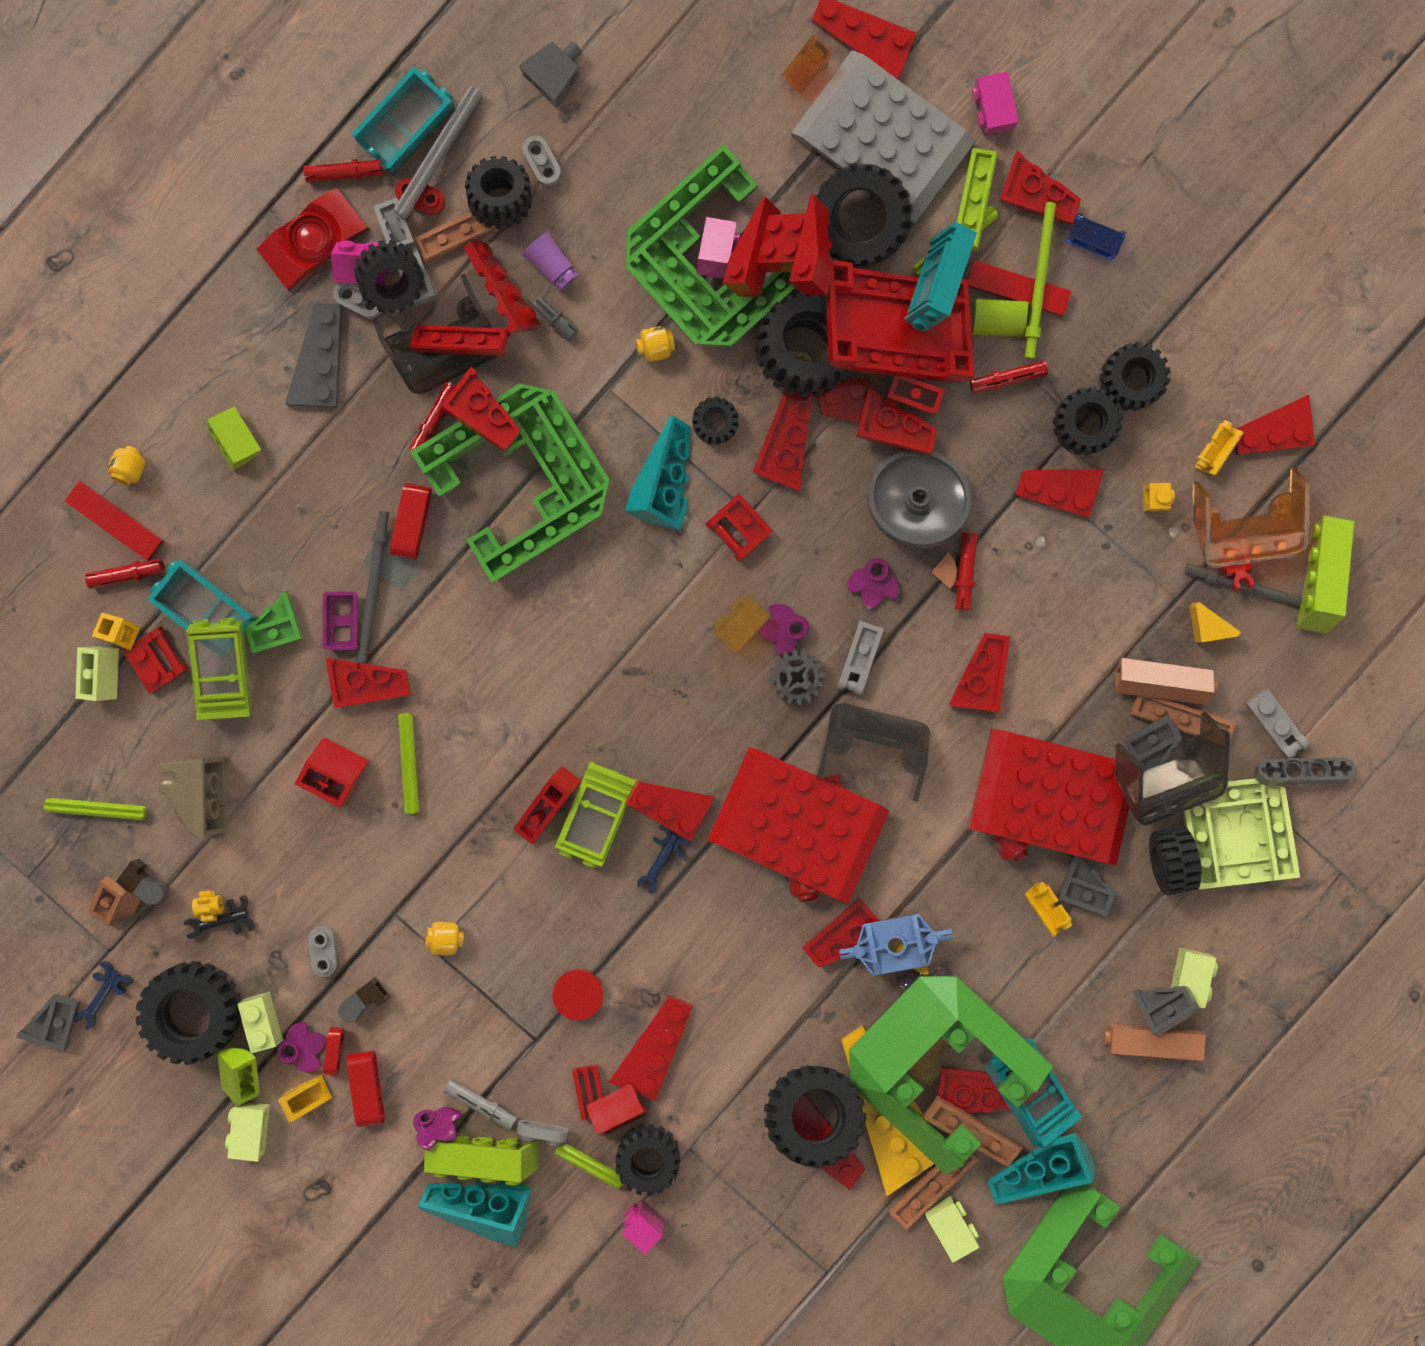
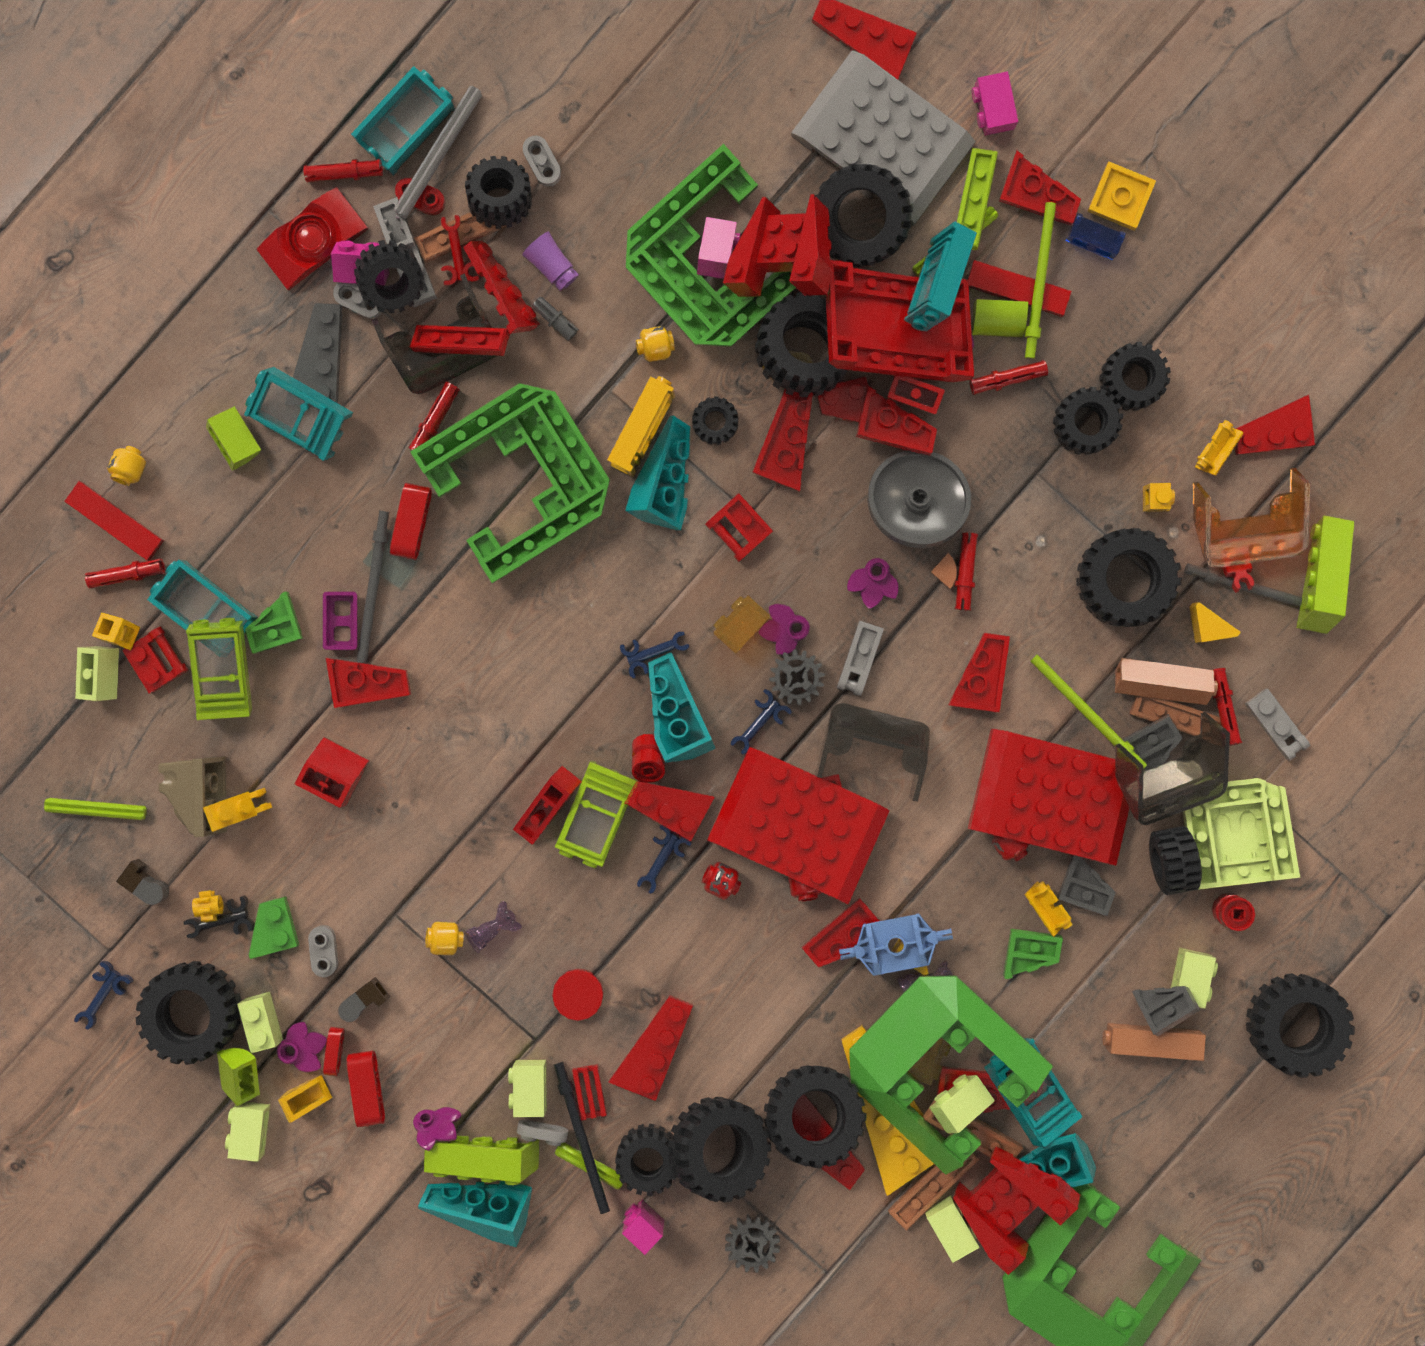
(53, 1023): dark grey wing -> none
(112, 902): nougat slope -> none
(234, 809): none -> yellow hinge
(273, 928): none -> bright green wing
(296, 412): none -> teal door
(408, 763): lime axle -> none
(455, 245): none -> red bar
(479, 411): red wing -> none
(480, 936): none -> animal
(480, 1104): light grey pin -> none
(529, 1088): none -> yellowish green brick
(553, 71): dark grey torso -> none
(566, 1089): none -> black bar
(616, 1110): red panel -> none
(635, 658): none -> dark blue bar
(642, 425): none -> yellow door
(647, 759): none -> red wheel
(677, 720): none -> teal wedge
(721, 880): none -> red head
(745, 1250): none -> dark grey gear
(749, 1153): none -> black tyre
(771, 707): none -> dark blue bar
(807, 63): clear orange slope -> none
(961, 1103): none -> yellowish green brick
(1006, 1200): none -> red wedge
(1030, 951): none -> bright green wing
(1061, 489): red wing -> none
(1080, 704): none -> lime bar
(1121, 196): none -> yellow plate
(1162, 571): none -> black tyre
(1225, 706): none -> red pin
(1233, 912): none -> red wheel
(1305, 774): dark grey beam -> none
(1329, 1040): none -> black tyre

